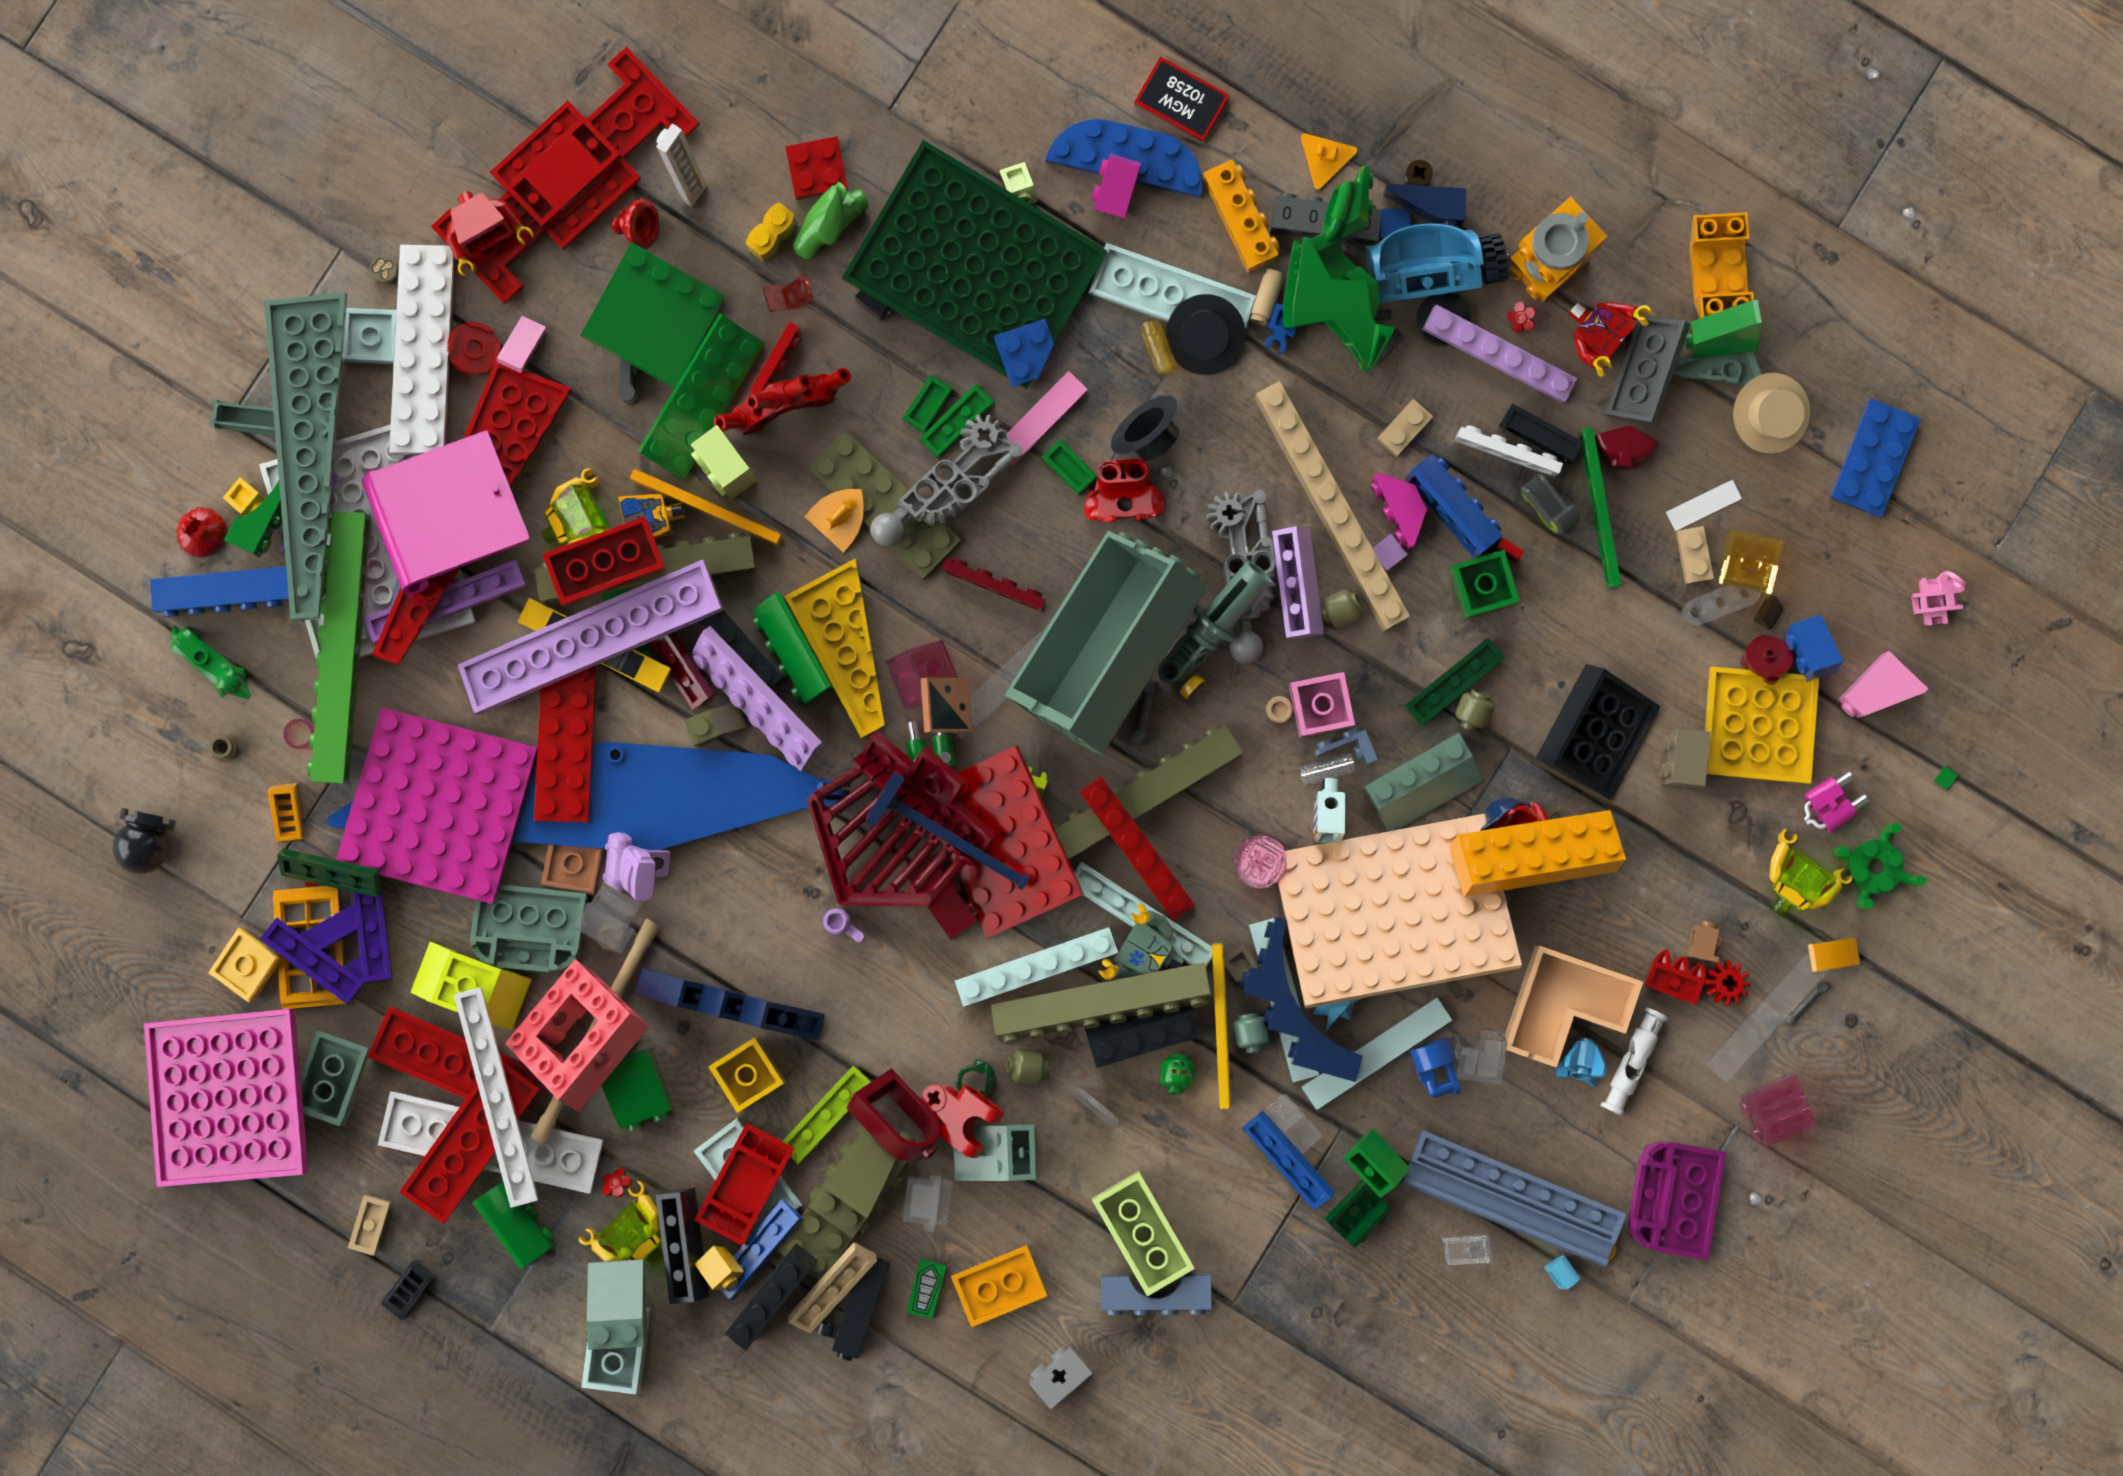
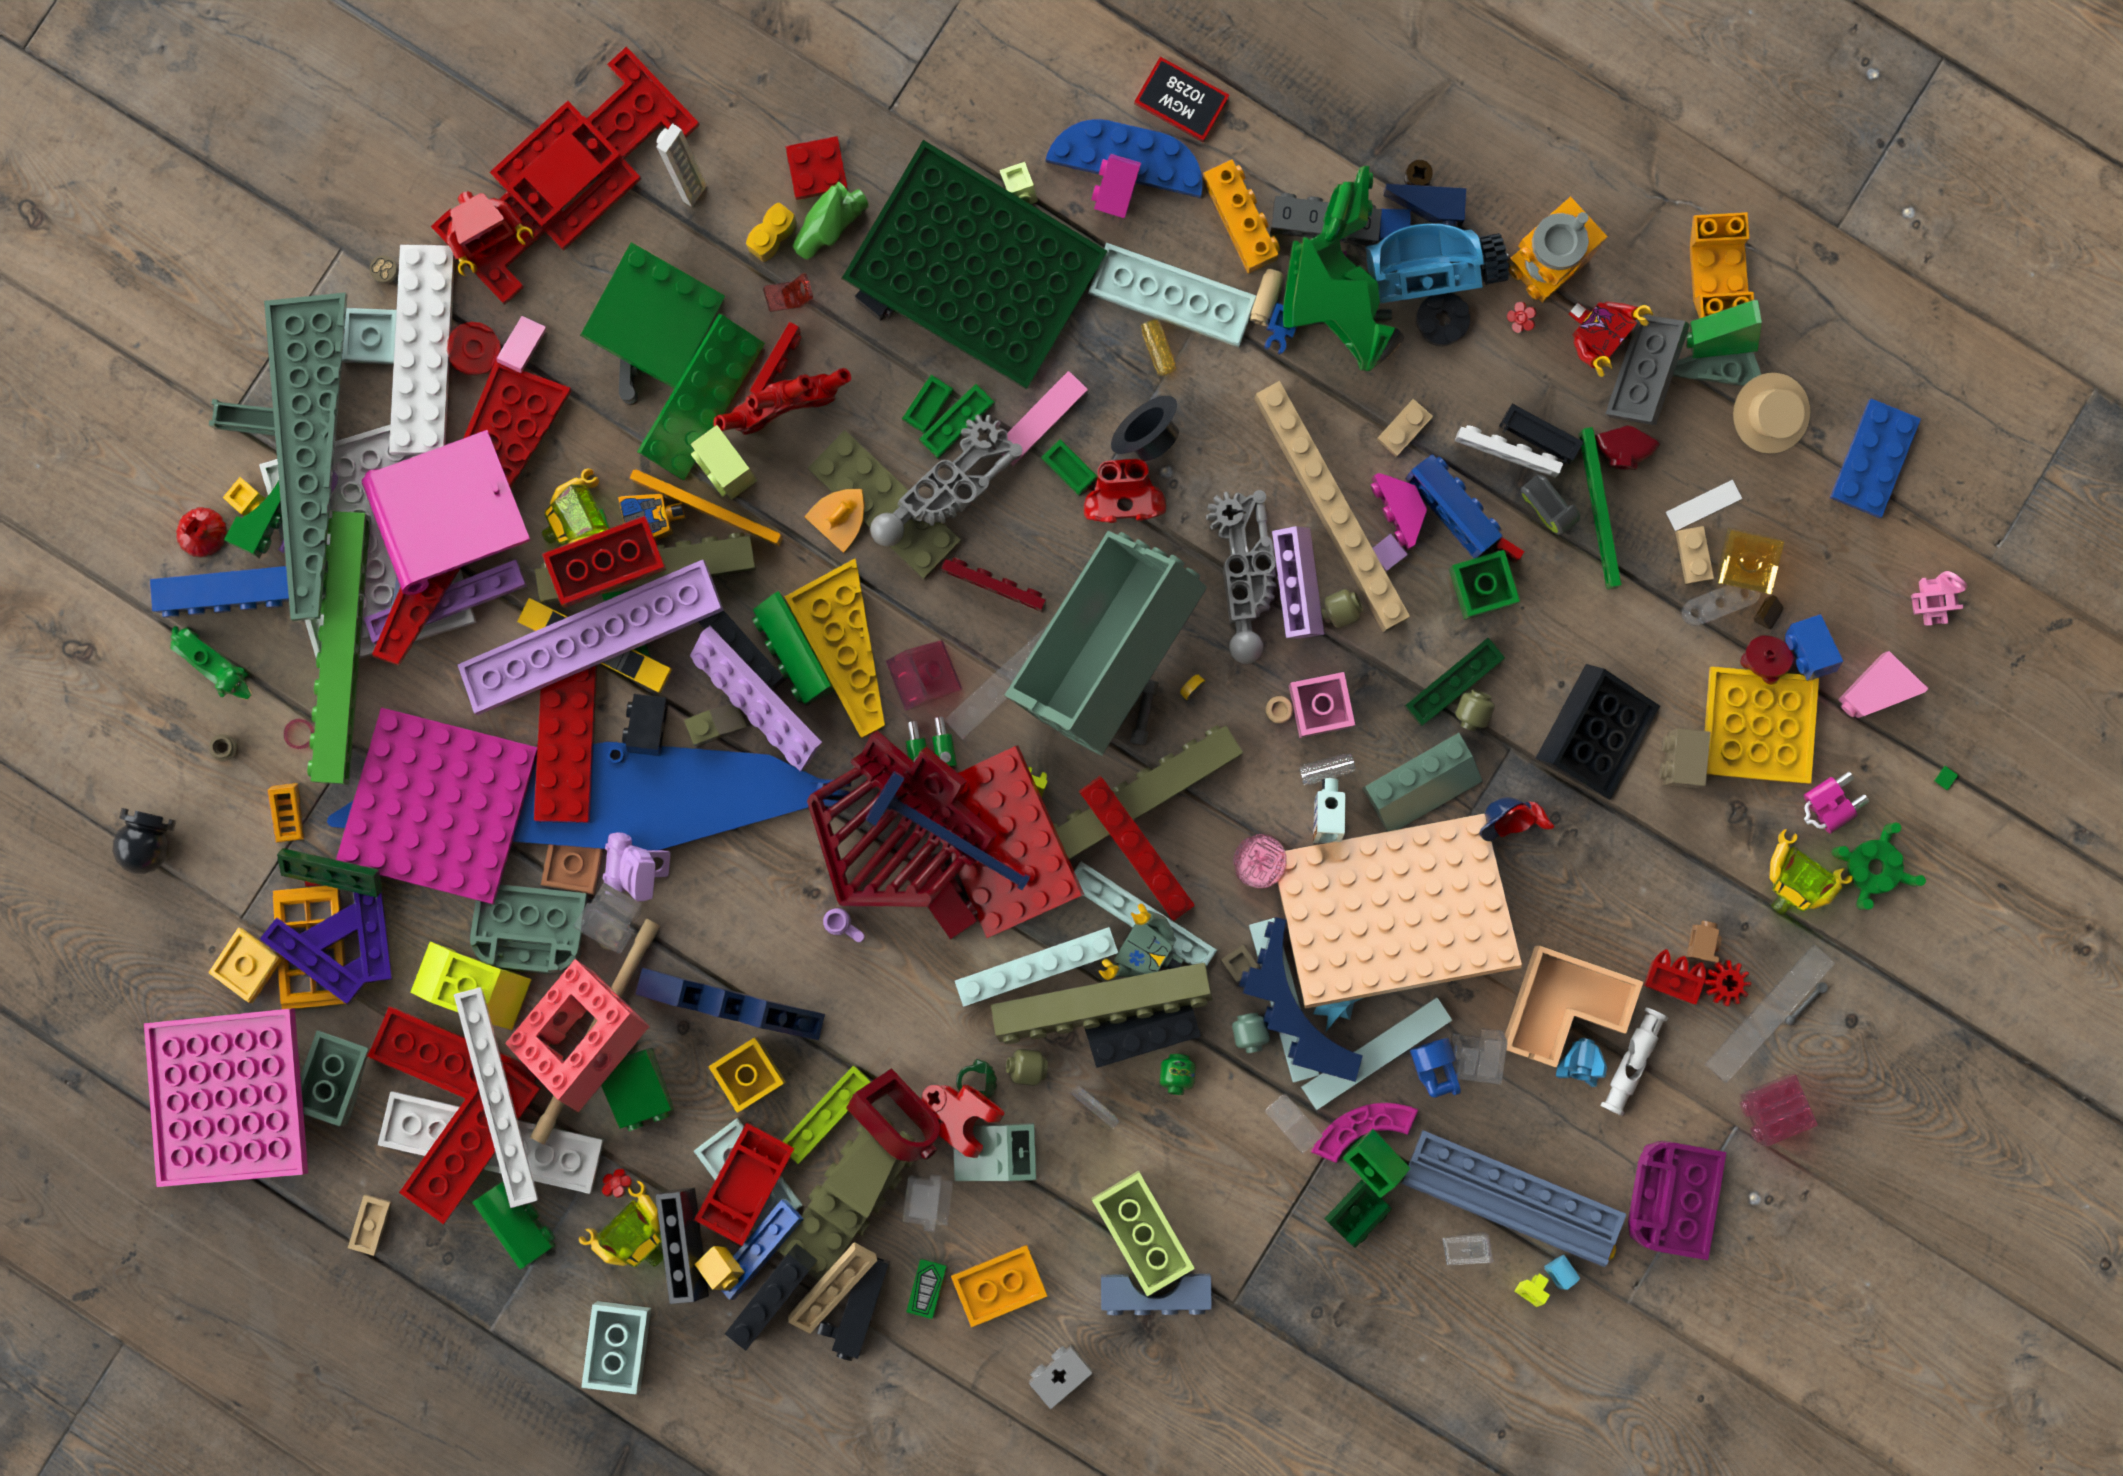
(423, 1273): black slope -> none
(616, 1305): slope -> none
(638, 223): red hair -> none
(645, 724): none -> black brick
(684, 671): dark red plate -> none
(946, 705): nougat tile -> none
(1024, 351): blue plate -> none
(1206, 334): black hose -> none
(1214, 623): sand green piece -> none
(1221, 1025): yellow tile -> none
(1288, 1160): blue plate -> none
(1325, 158): light orange piece -> none
(1359, 1122): none -> dark pink tile
(1363, 748): sand blue bracket -> none
(1499, 353): lavender plate -> none
(1534, 1290): none -> neon yellow tile
(1537, 853): light orange brick -> none
(1834, 954): light orange slope -> none

